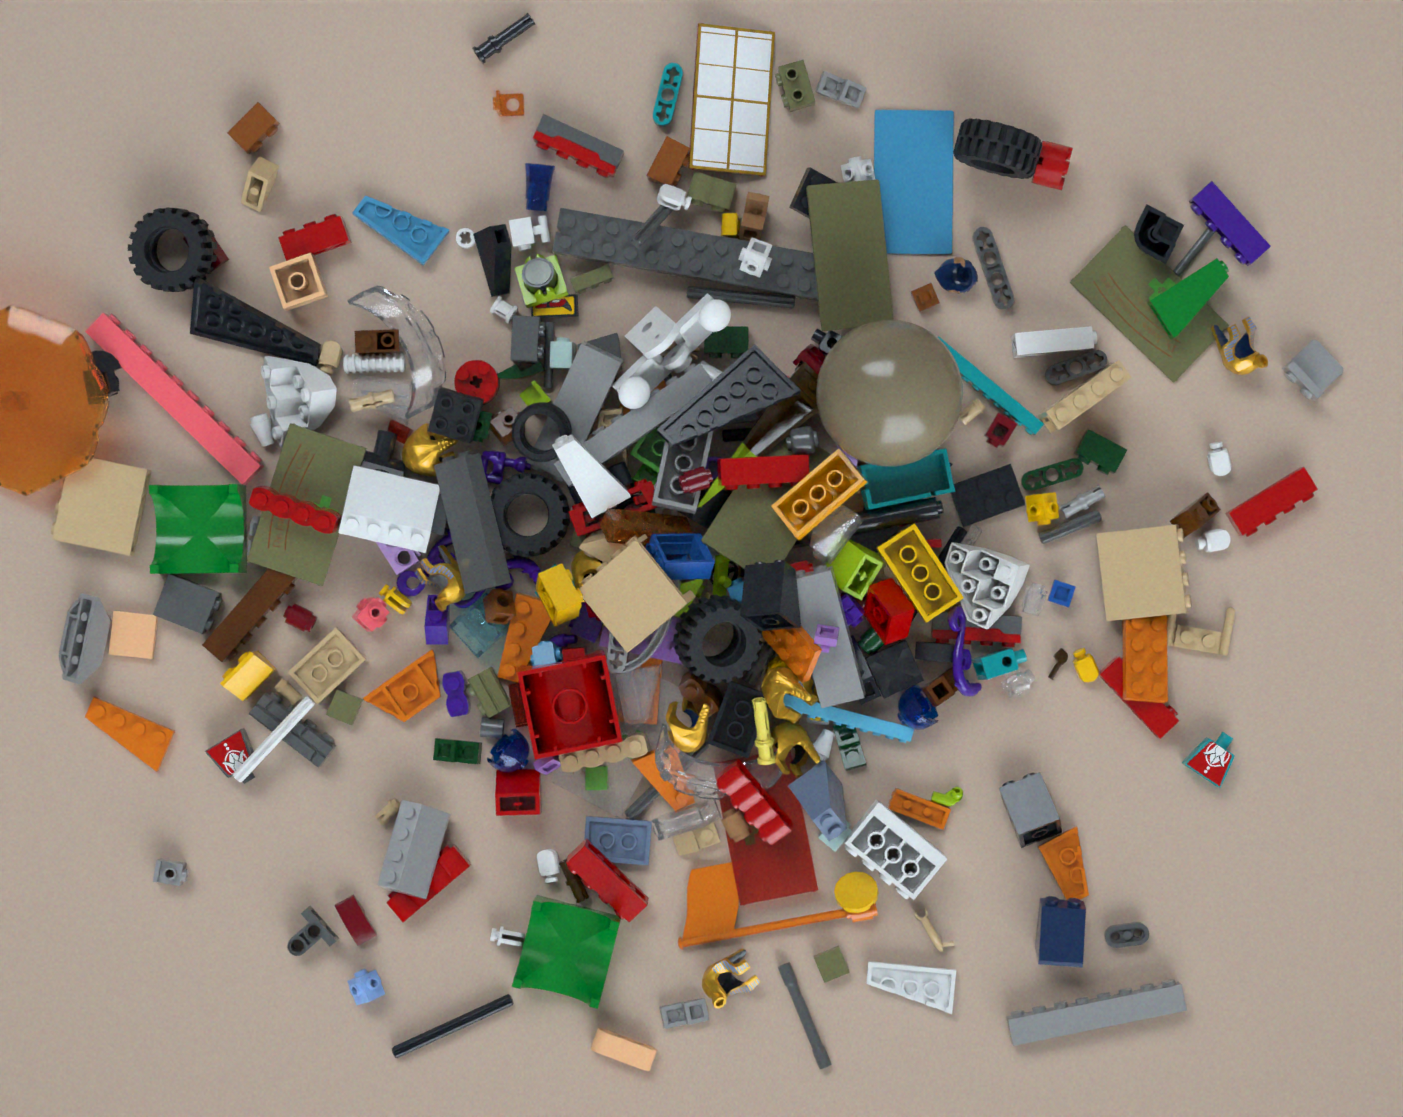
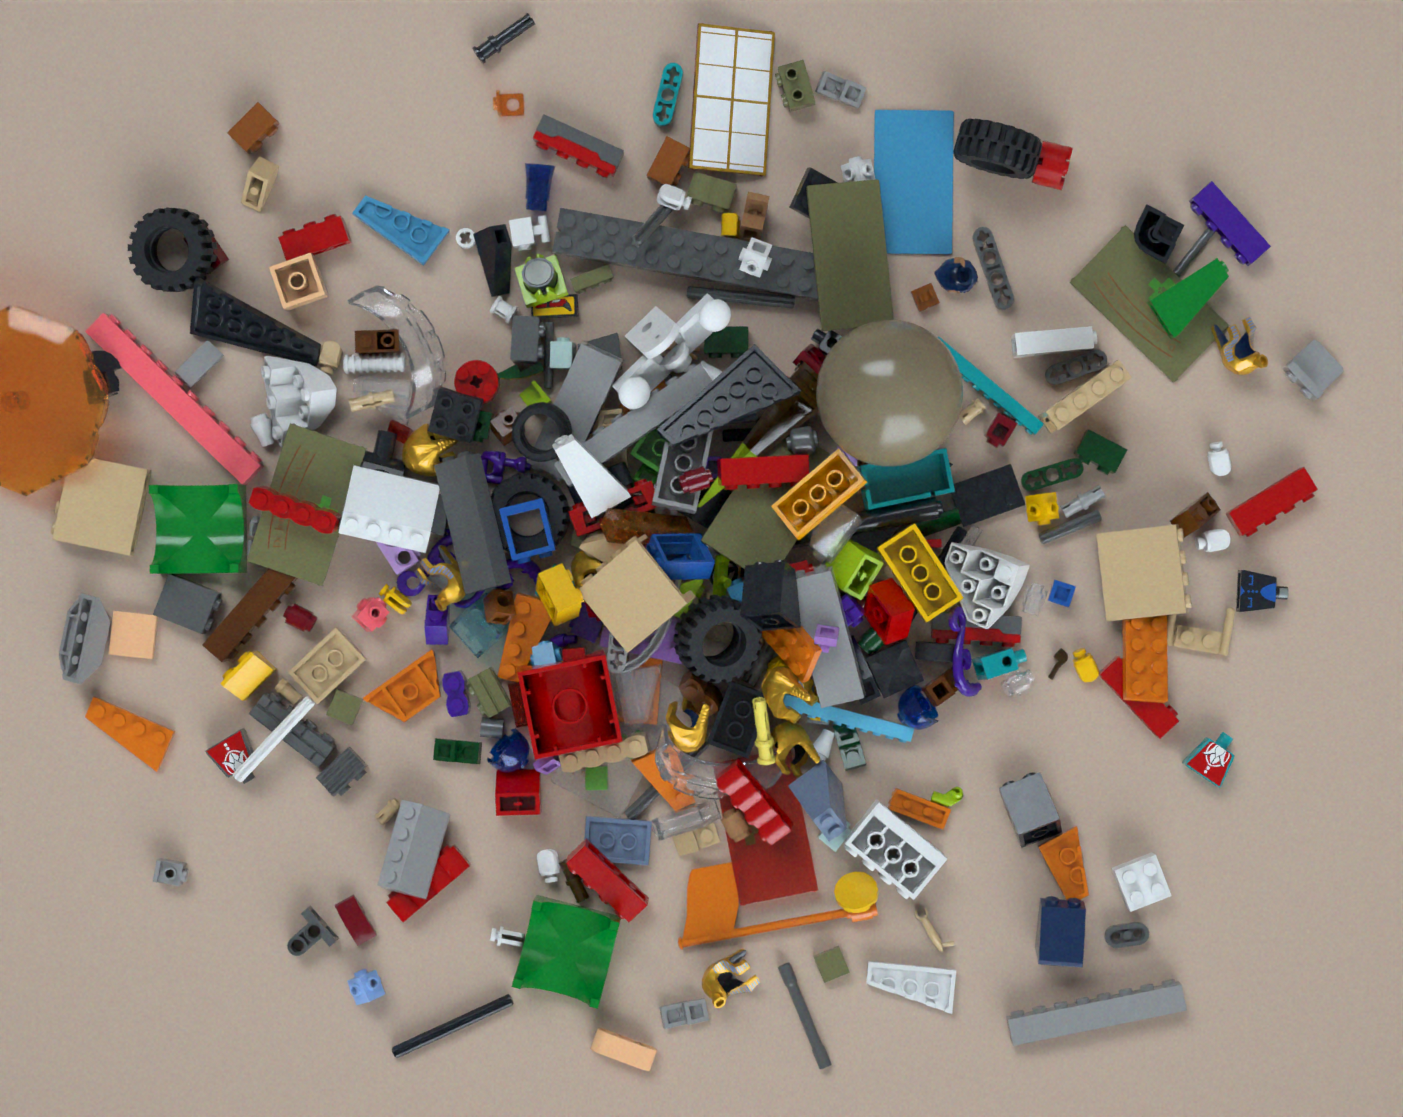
(199, 364): none -> light grey slope
(342, 772): none -> dark grey brick
(521, 508): none -> blue window
(947, 520): none -> dark green slope
(1141, 881): none -> white brick
(1257, 591): none -> black torso

